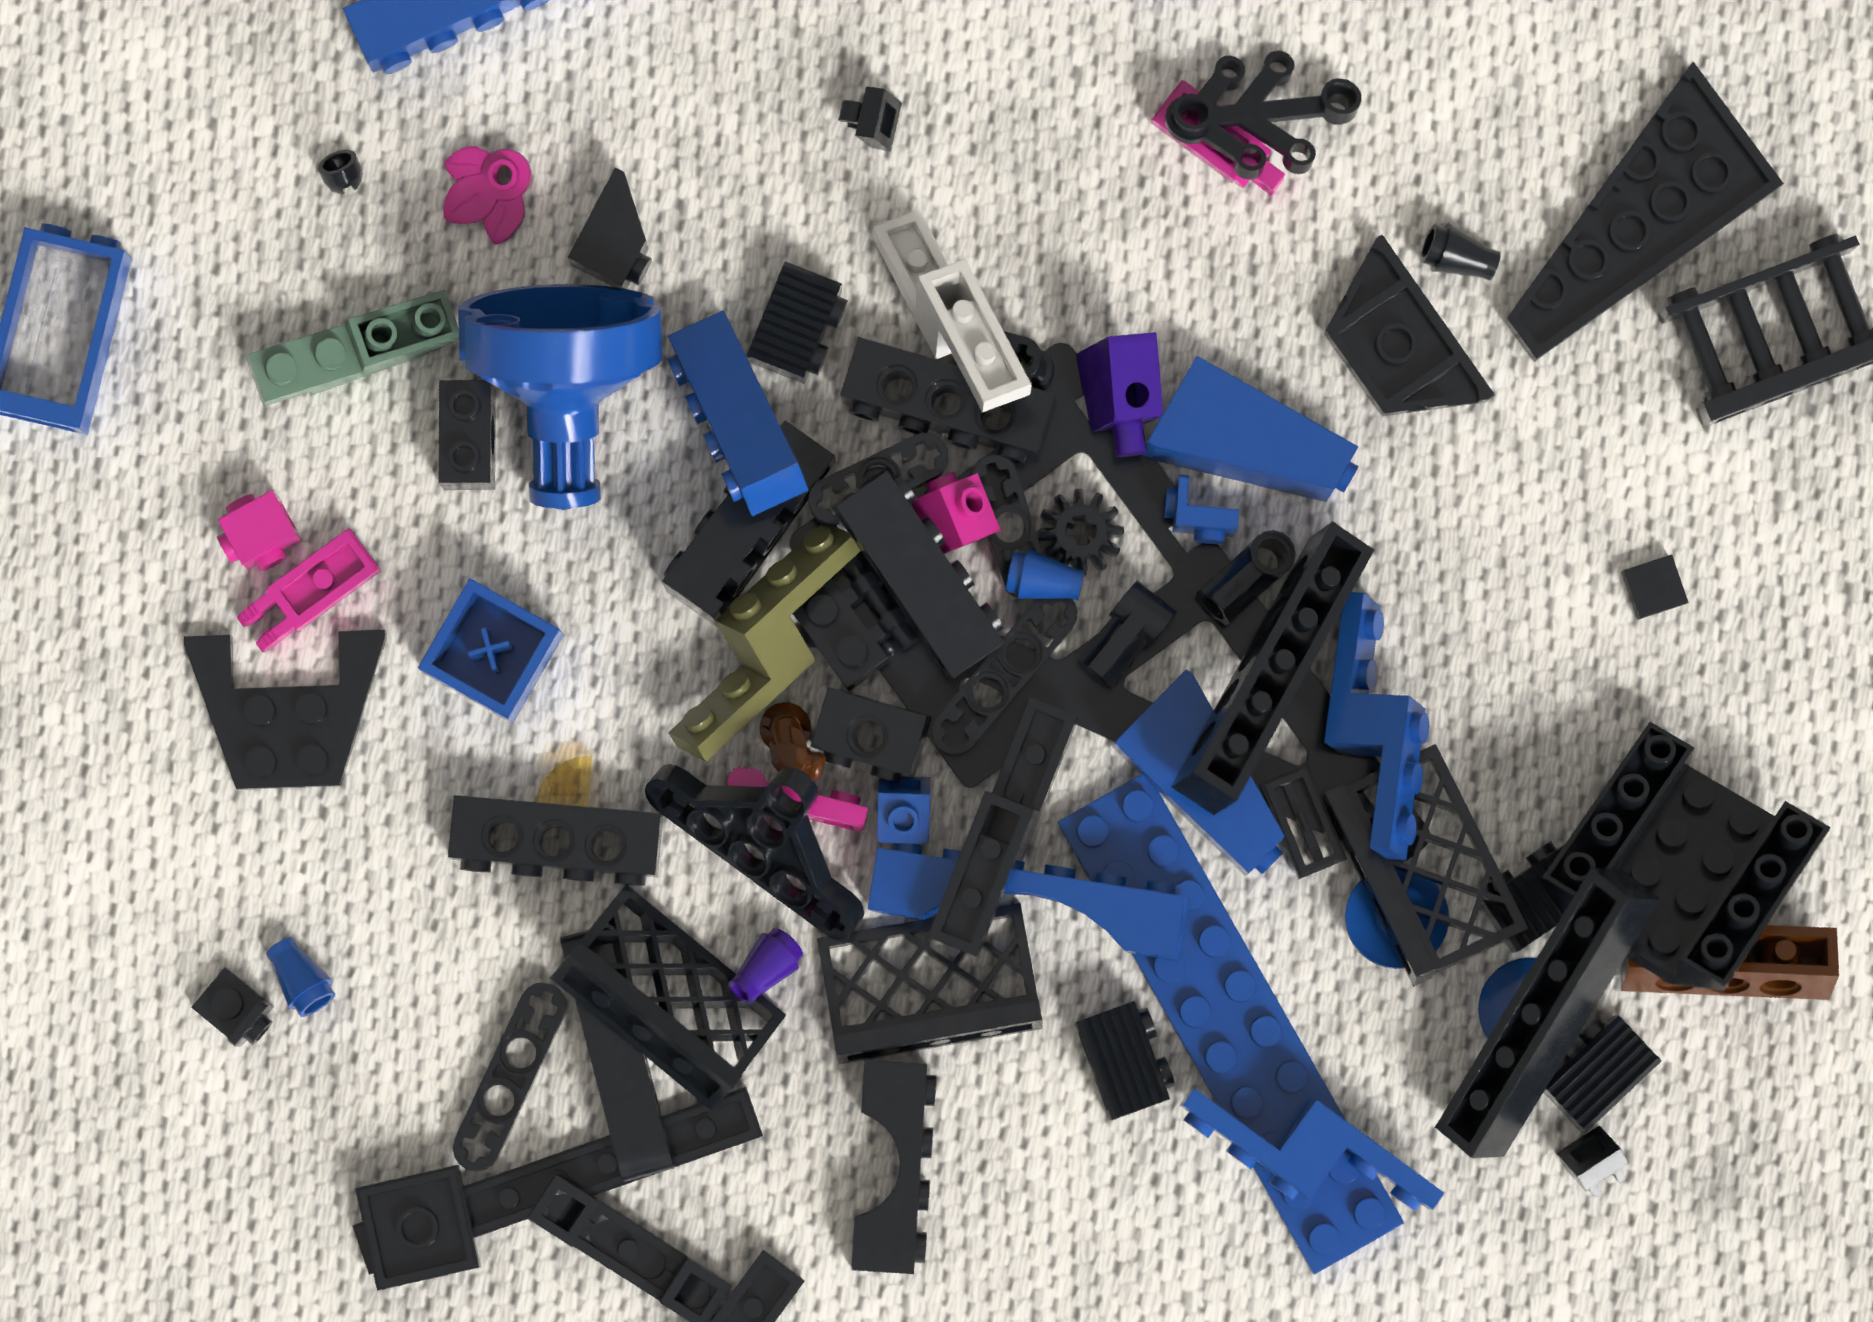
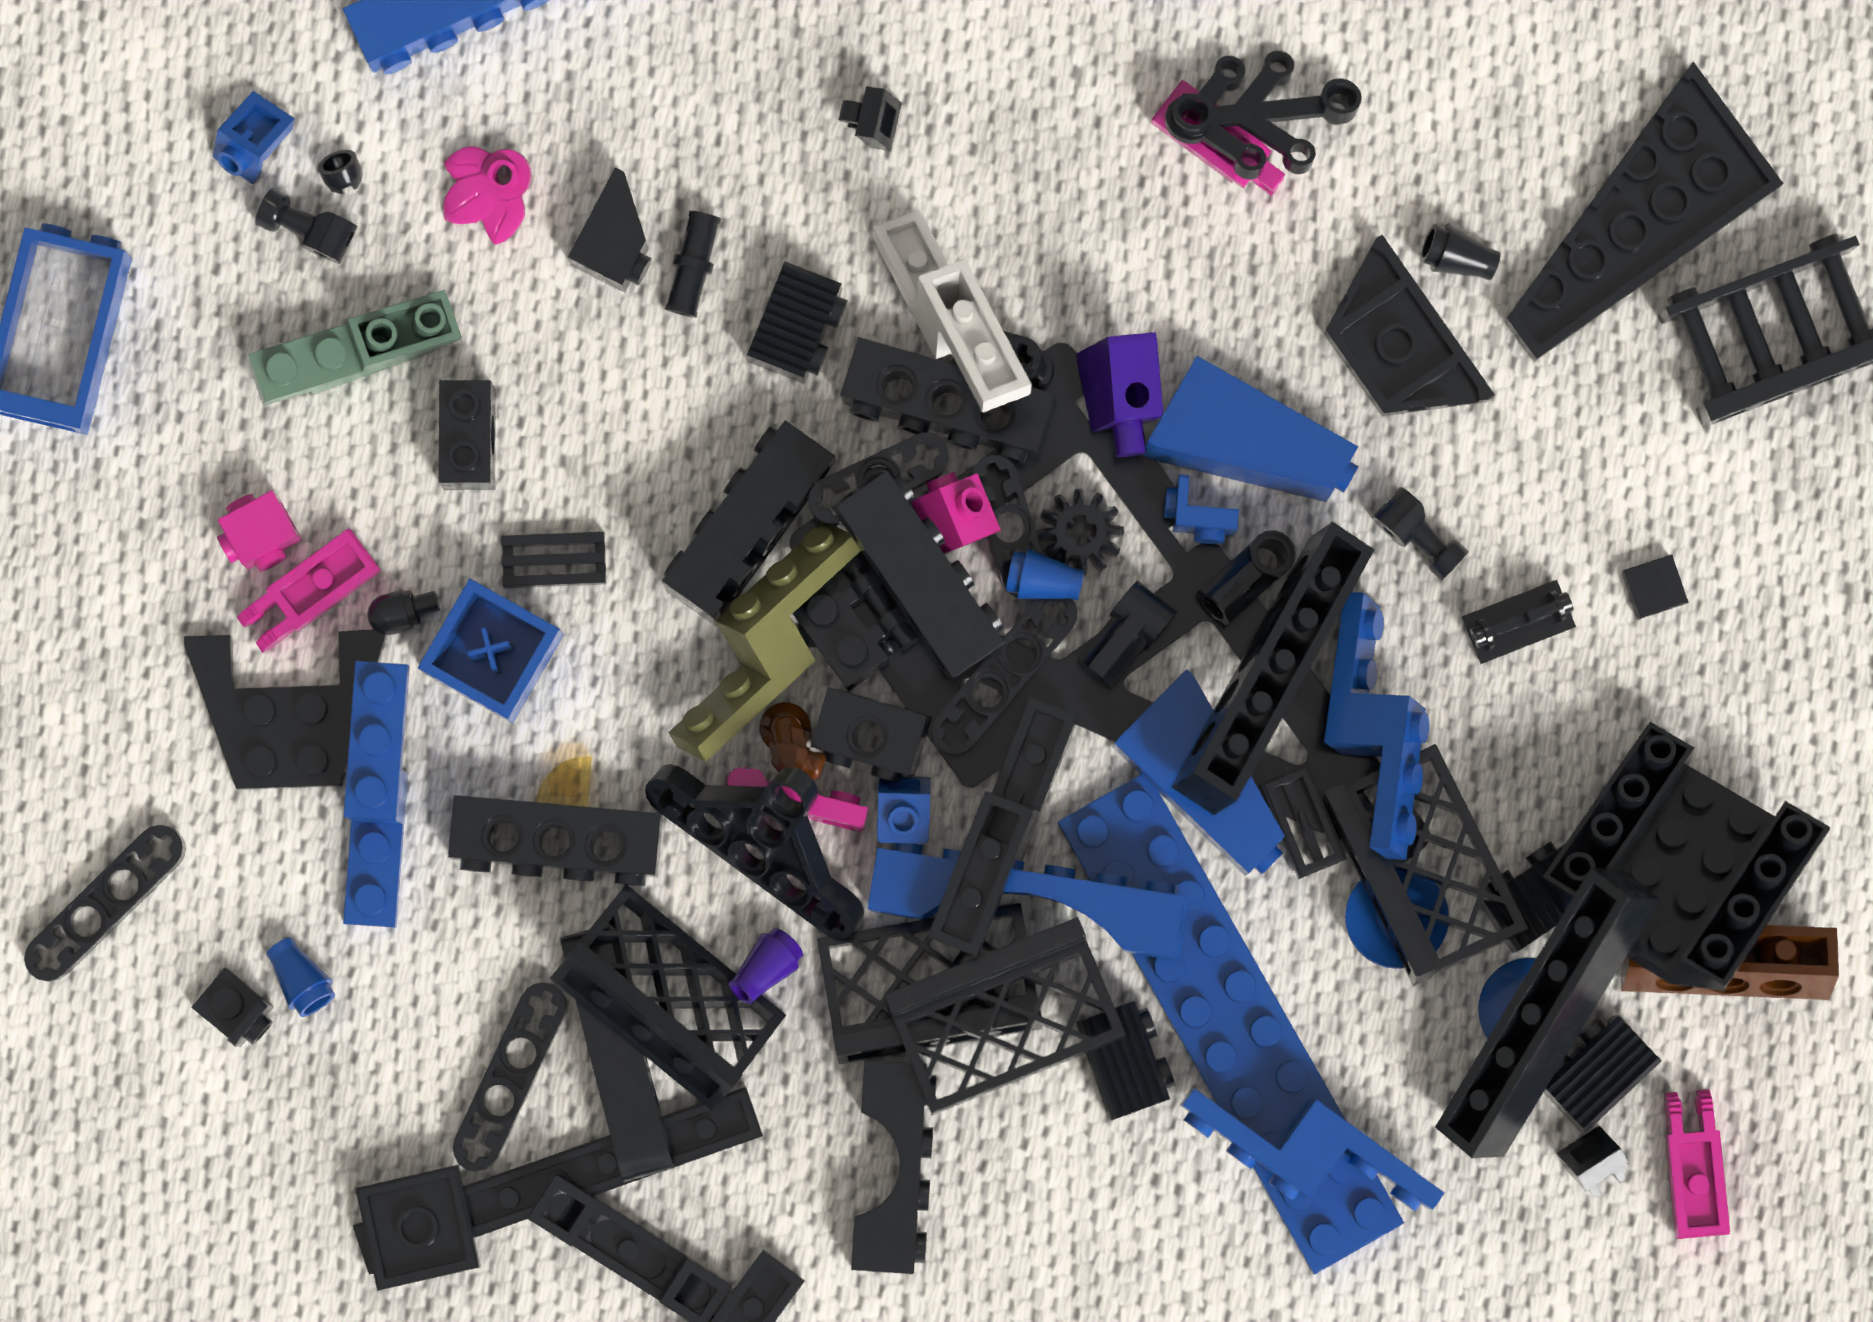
(100, 897): none -> black beam
(251, 136): none -> blue bracket
(321, 234): none -> black leg
(376, 793): none -> blue bracket
(400, 611): none -> black cylinder
(510, 561): none -> black tile
(561, 357): blue piece -> none
(693, 264): none -> black pin
(737, 414): blue brick -> none
(989, 973): none -> black fence
(1405, 523): none -> black leg
(1519, 621): none -> black hinge
(1696, 1170): none -> dark pink hinge

